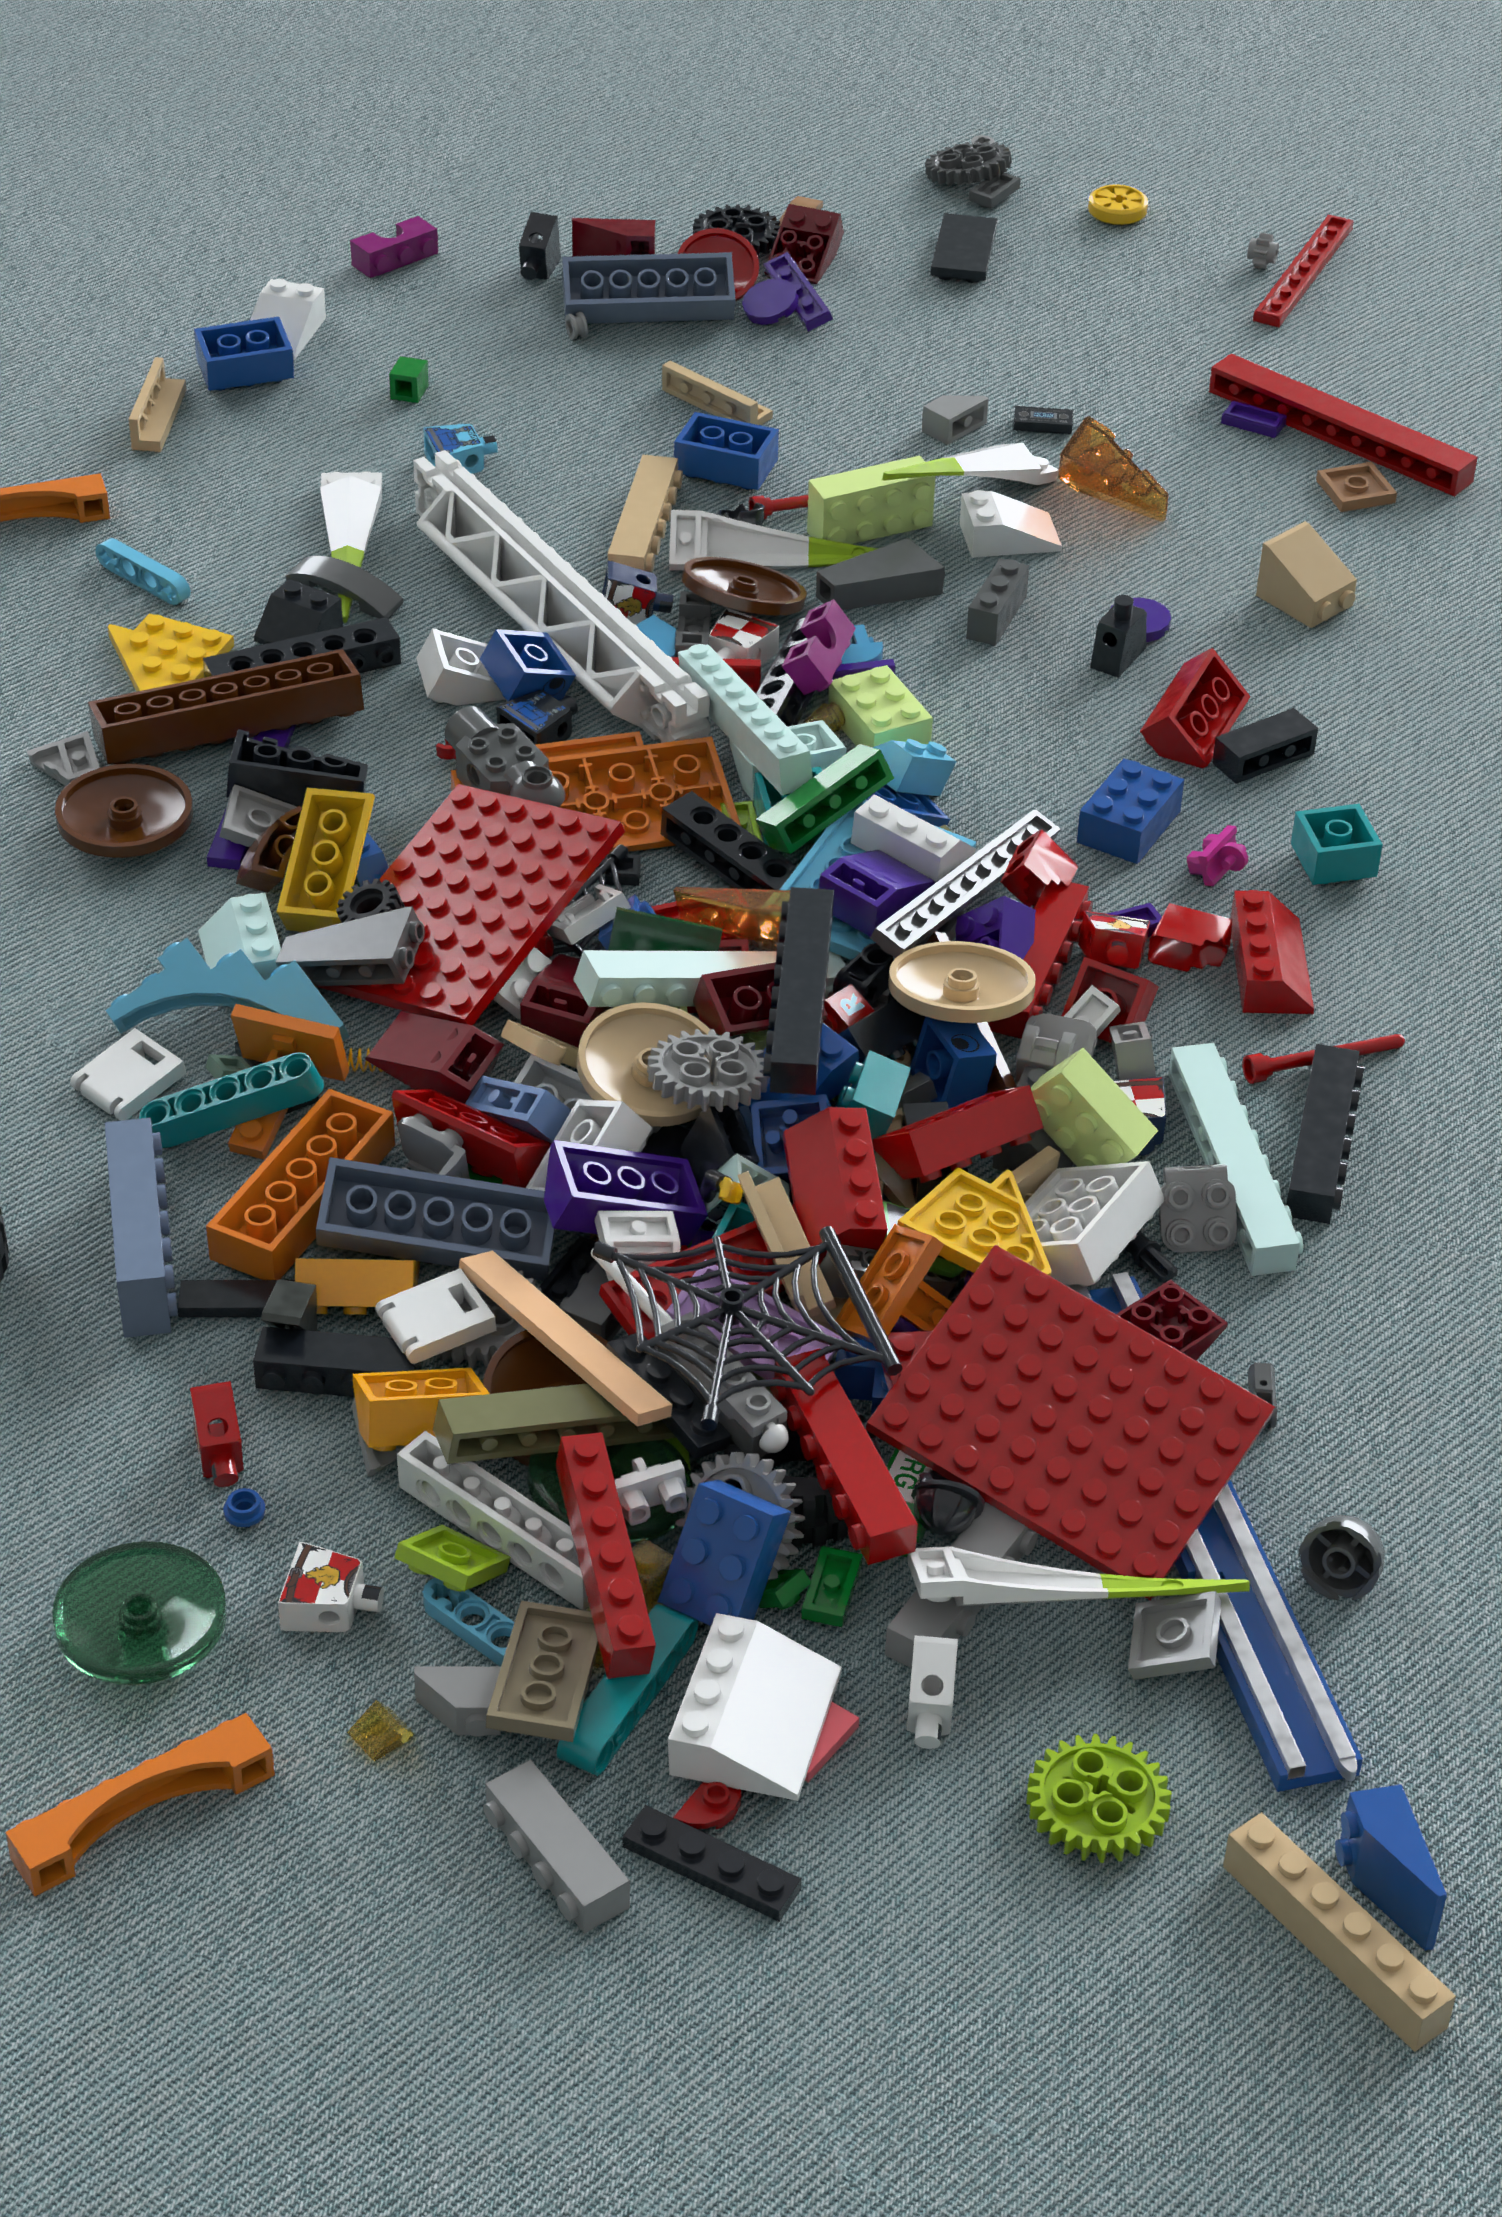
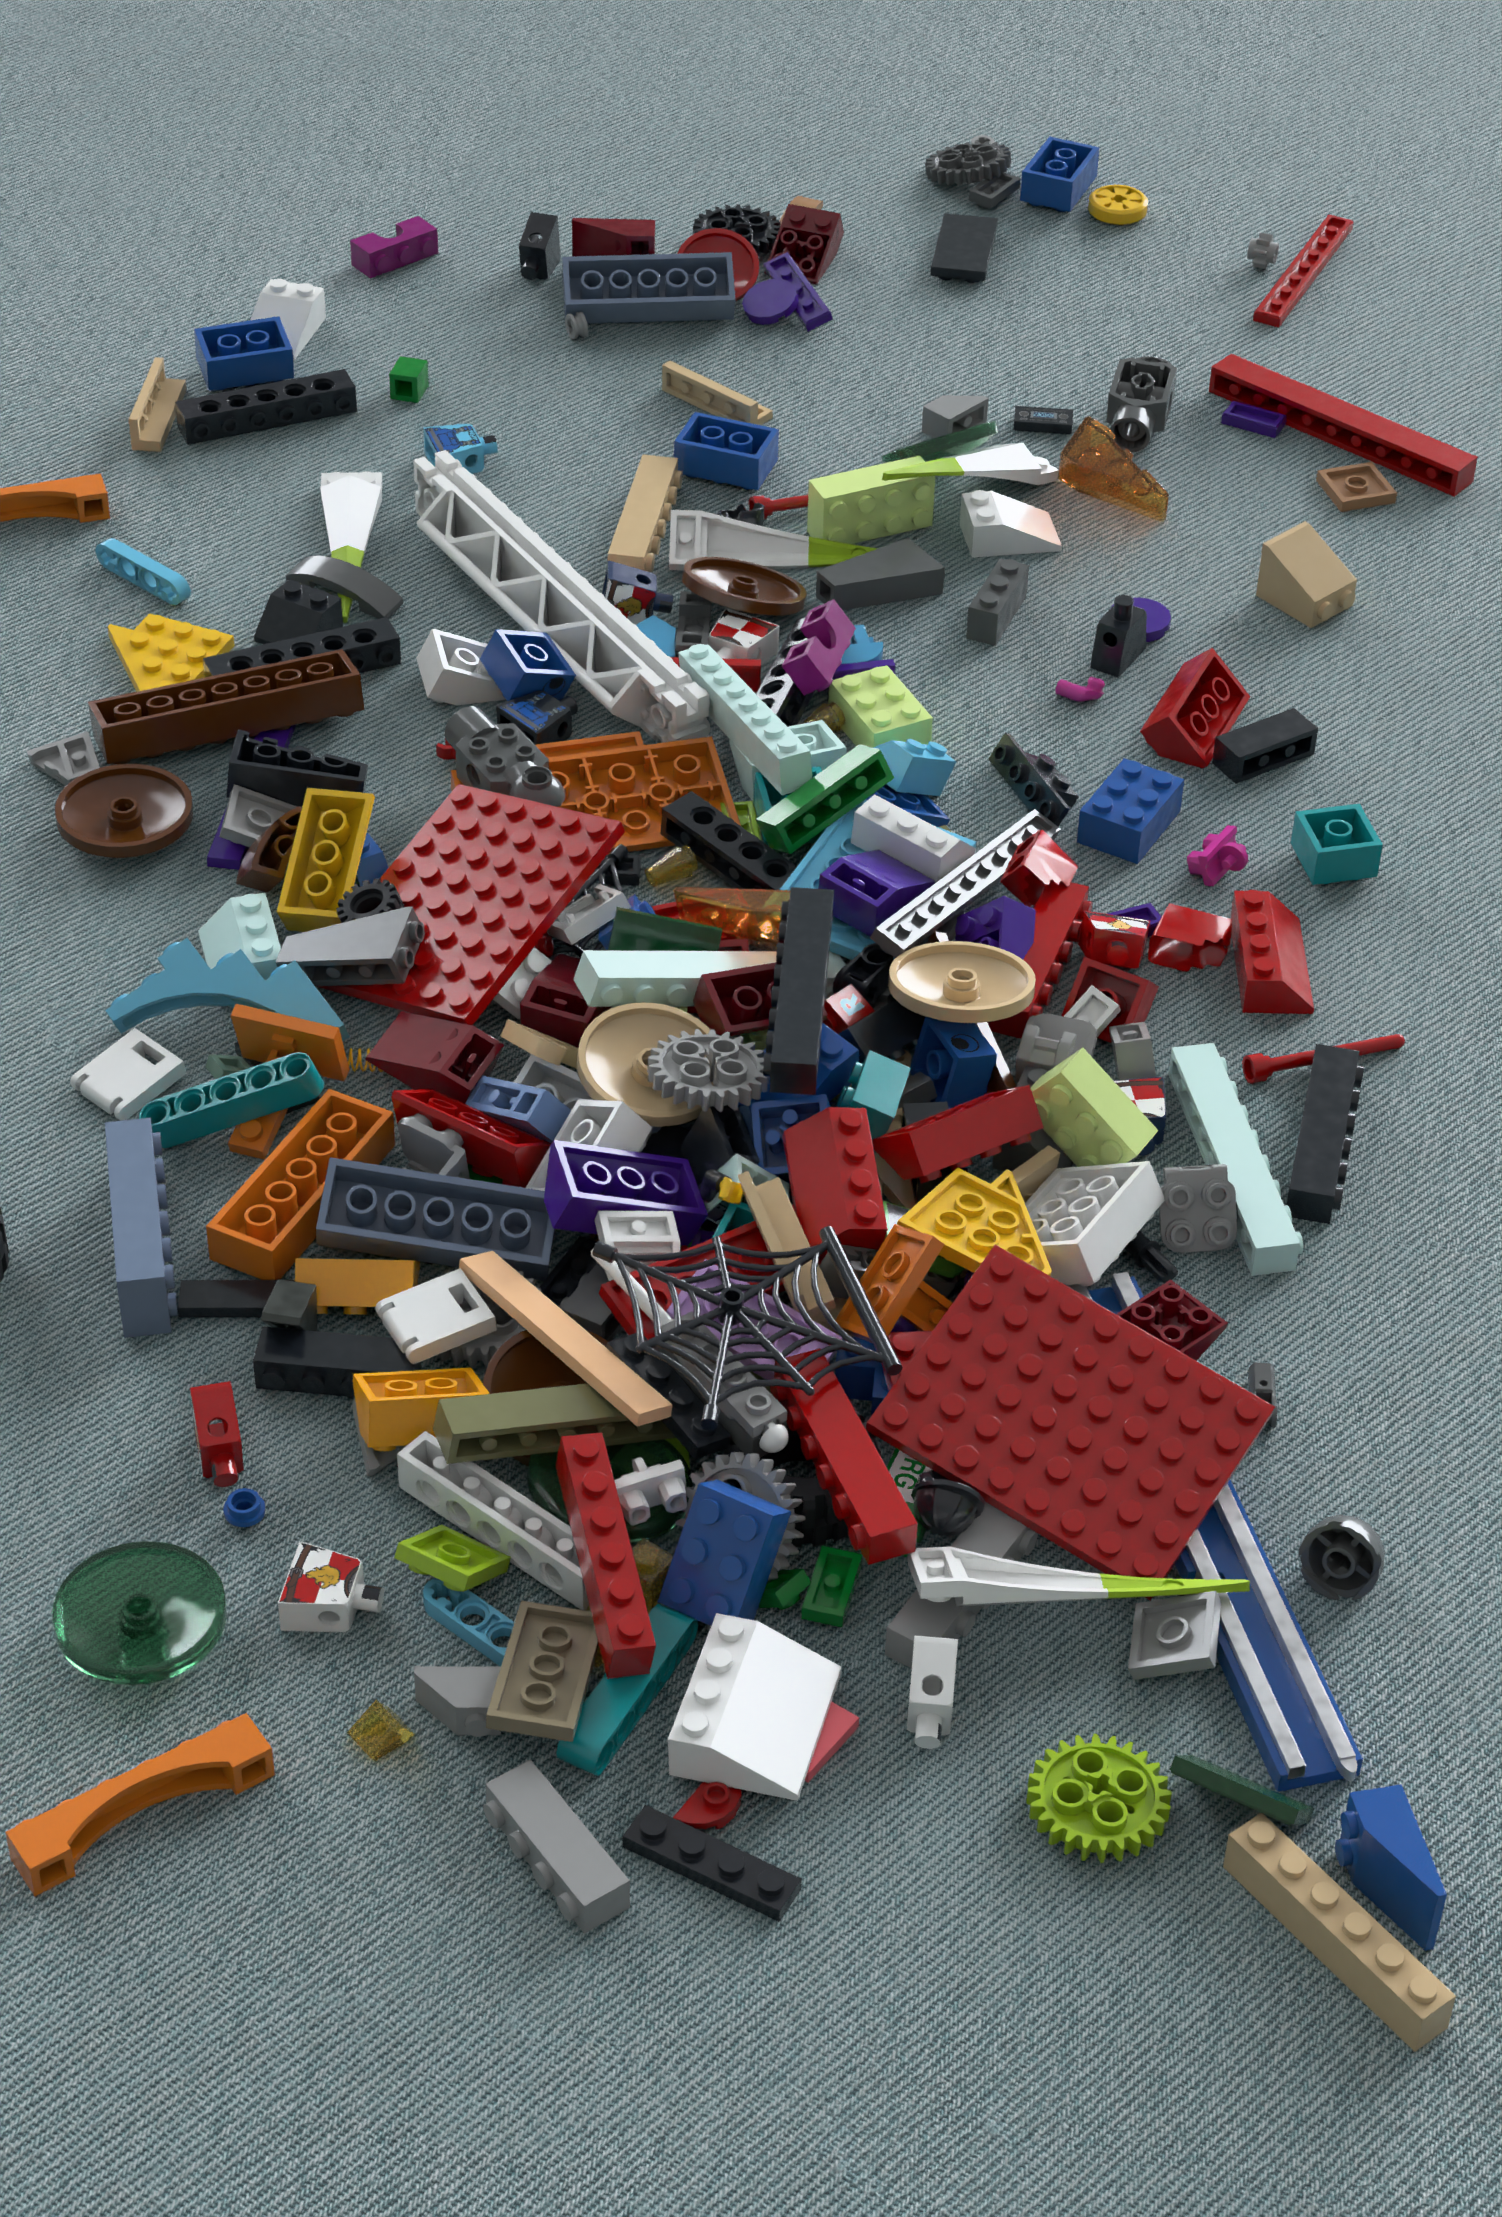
(266, 406): none -> black brick
(673, 866): none -> clear yellow cone
(946, 445): none -> clear green dish
(1034, 779): none -> black bracket
(1059, 174): none -> blue brick
(1081, 693): none -> dark pink arm
(1140, 400): none -> dark grey brick
(1241, 1790): none -> dark green tile

